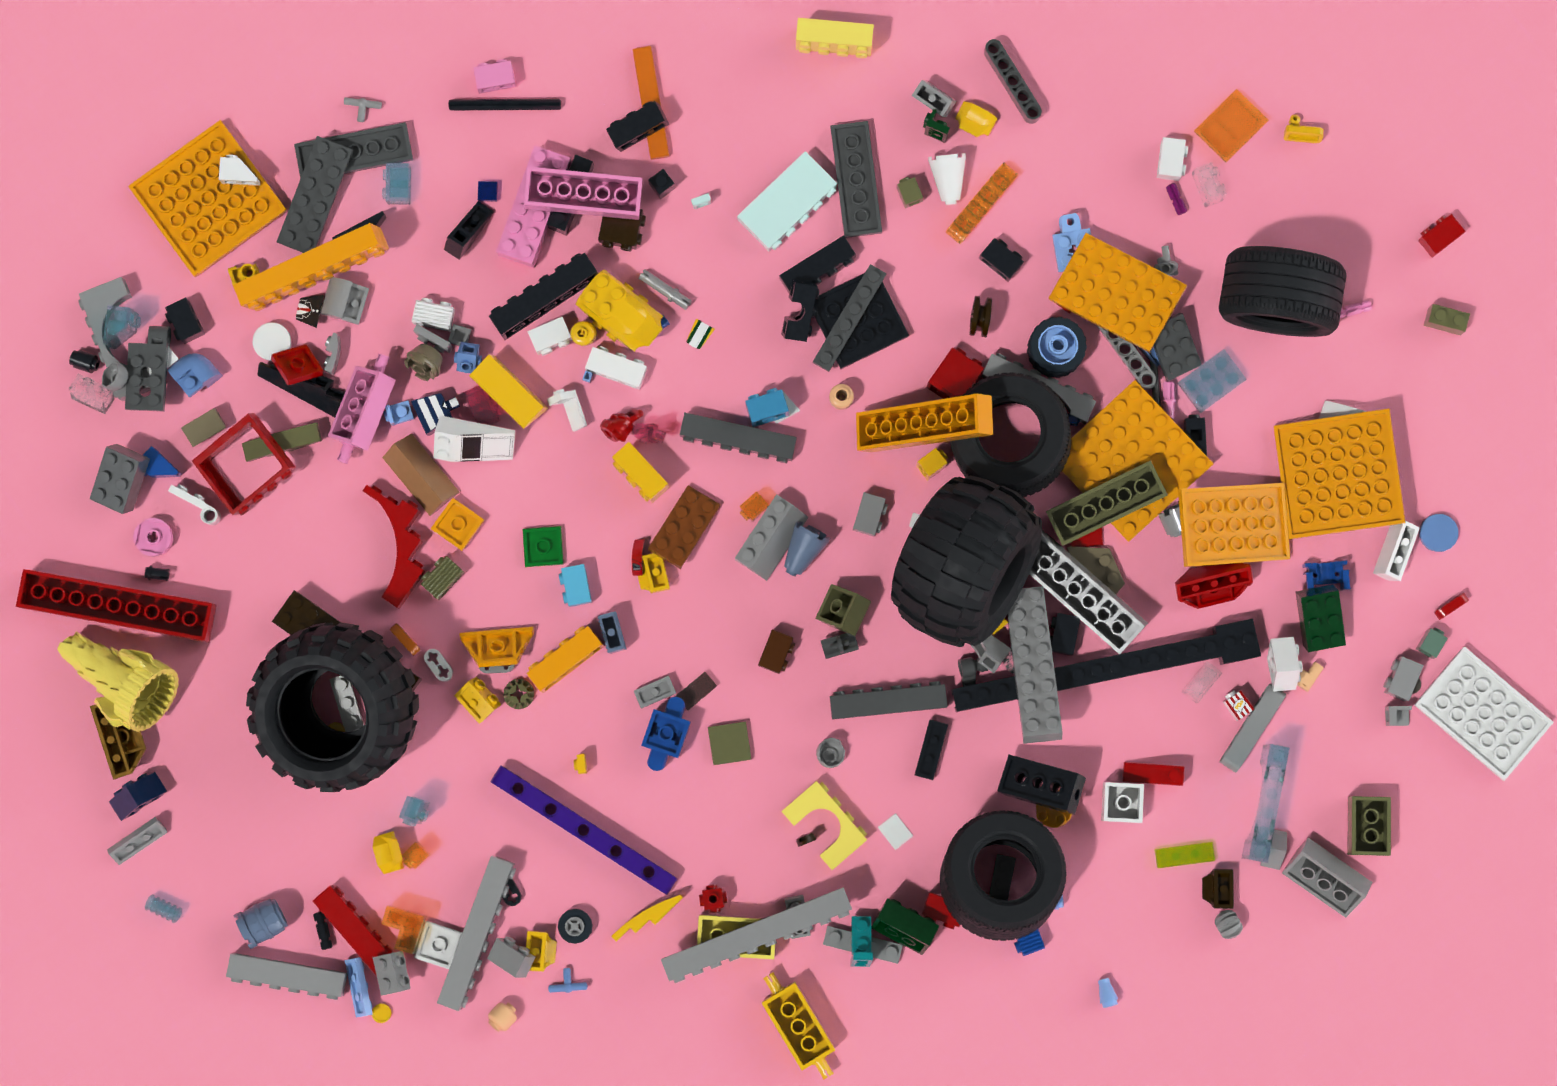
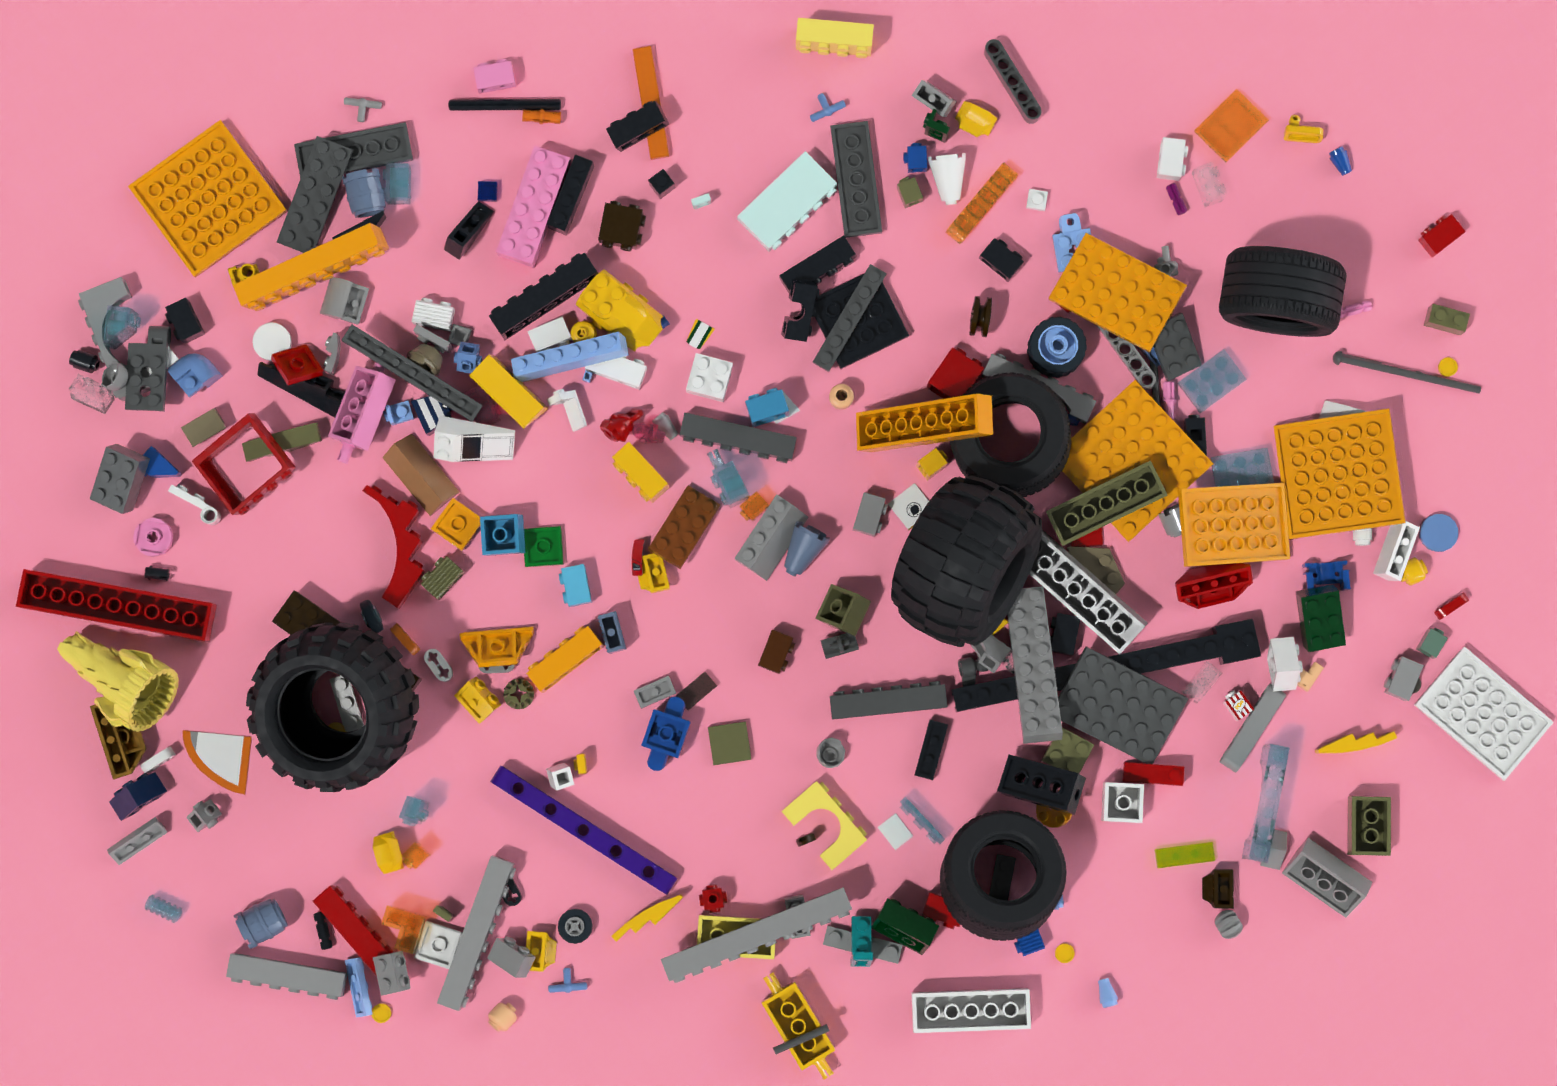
(157, 760): none -> white beam
(204, 815): none -> light grey brick
(220, 757): none -> sticker
(234, 171): white slope -> none
(309, 310): black sticker -> none
(364, 192): none -> sand blue piece
(371, 616): none -> black wheel
(412, 373): none -> dark grey plate
(444, 913): none -> olive tile
(502, 534): none -> dark azure brick
(541, 116): none -> orange pin
(560, 776): none -> white brick
(569, 357): none -> light blue brick
(583, 193): bright pink brick -> none
(666, 425): none -> light grey cone
(671, 293): light grey pin -> none
(709, 377): none -> white brick
(728, 481): none -> clear light blue brick
(801, 1039): none -> dark grey piece
(827, 110): none -> medium blue piece
(909, 505): none -> white sticker
(916, 158): none -> blue brick
(920, 821): none -> clear light blue plate
(971, 1010): none -> white brick
(1036, 200): none -> white plate
(1064, 953): none -> yellow piece
(1068, 753): none -> olive brick
(1119, 706): none -> dark grey plate
(1242, 468): none -> clear light blue plate
(1341, 160): none -> blue cone
(1349, 743): none -> yellow slope
(1362, 537): none -> white brick
(1376, 365): none -> dark grey bar
(1397, 715): light grey panel -> none
(1414, 571): none -> yellow head
(1447, 367): none -> yellow piece

